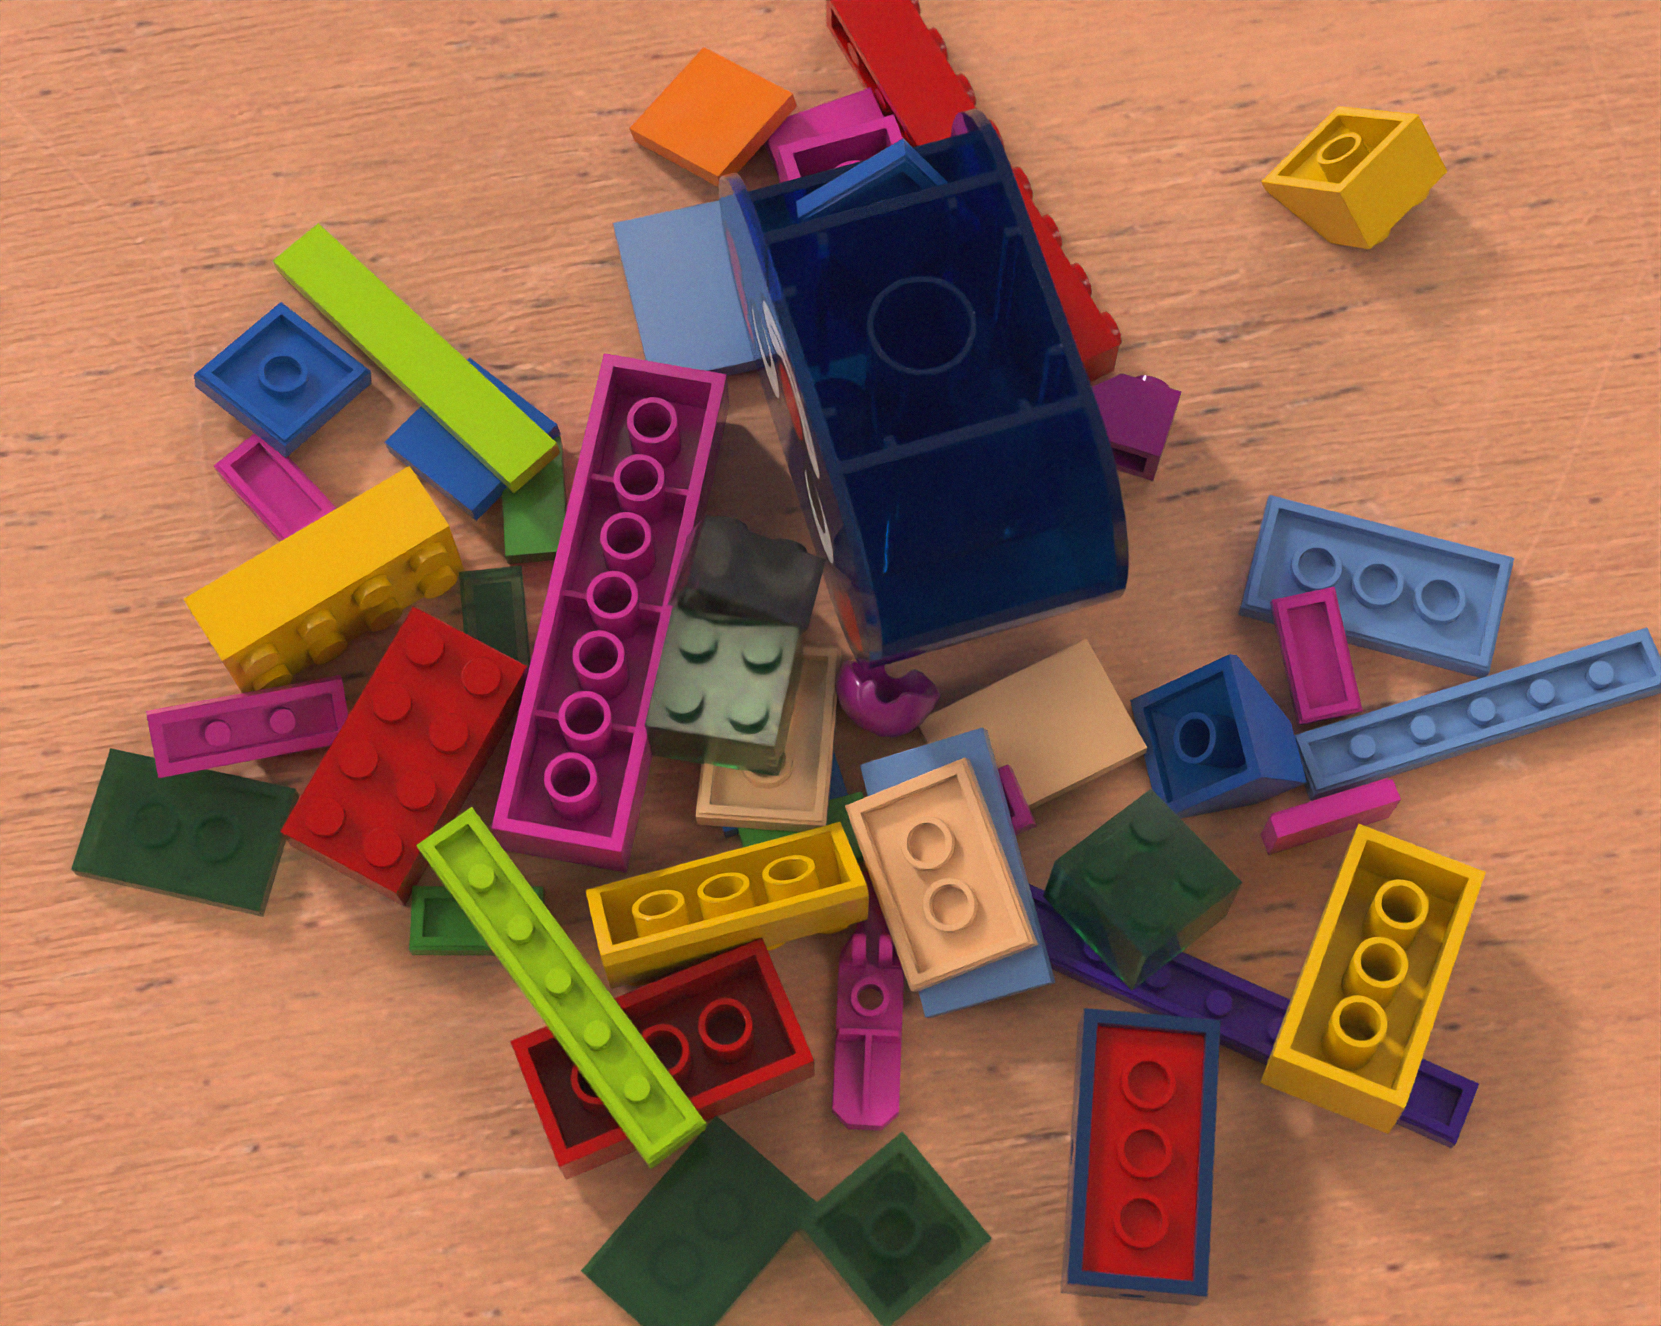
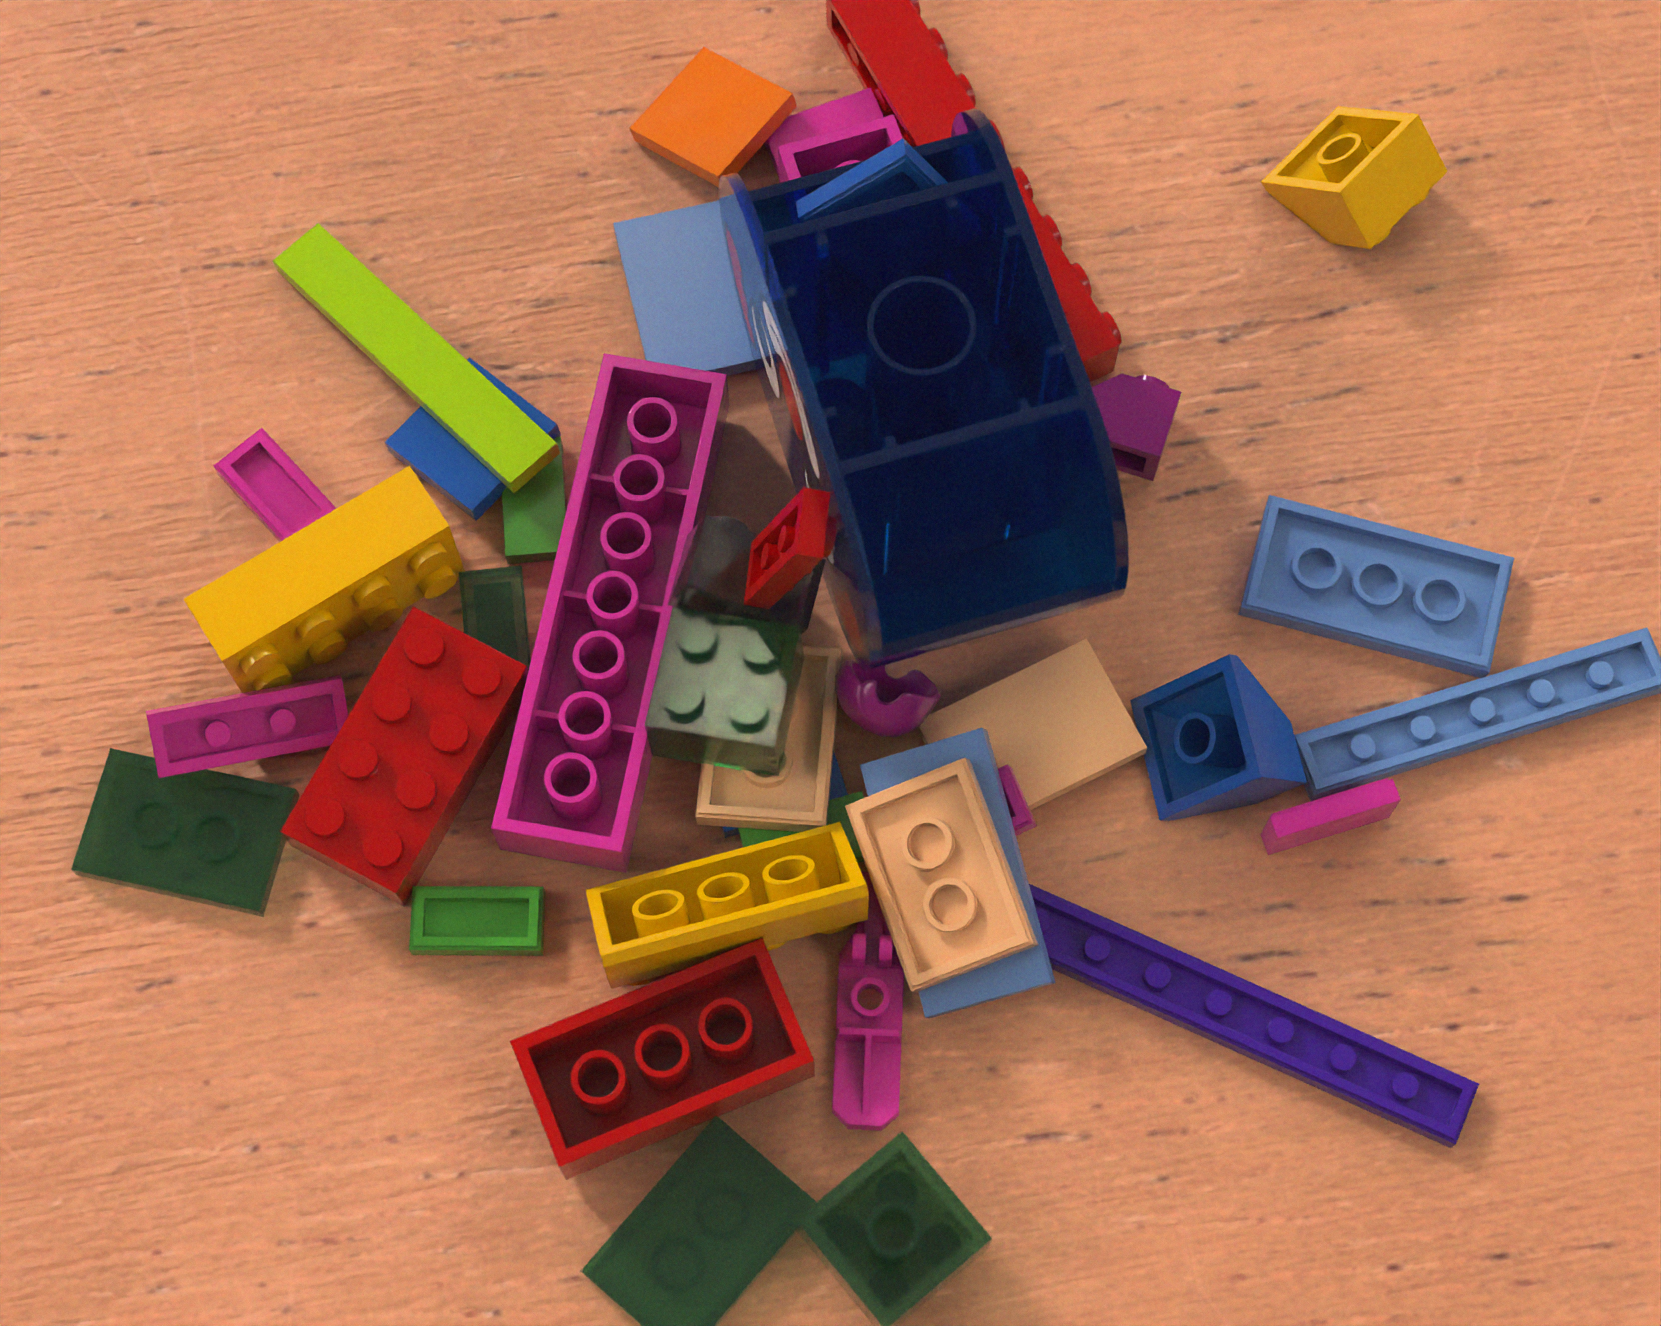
(283, 379): blue tile -> none
(562, 988): lime tile -> none
(790, 547): none -> red plate
(1141, 889): clear green brick -> none
(1141, 1157): red brick -> none
(1316, 656): dark pink tile -> none
(1373, 979): yellow brick -> none

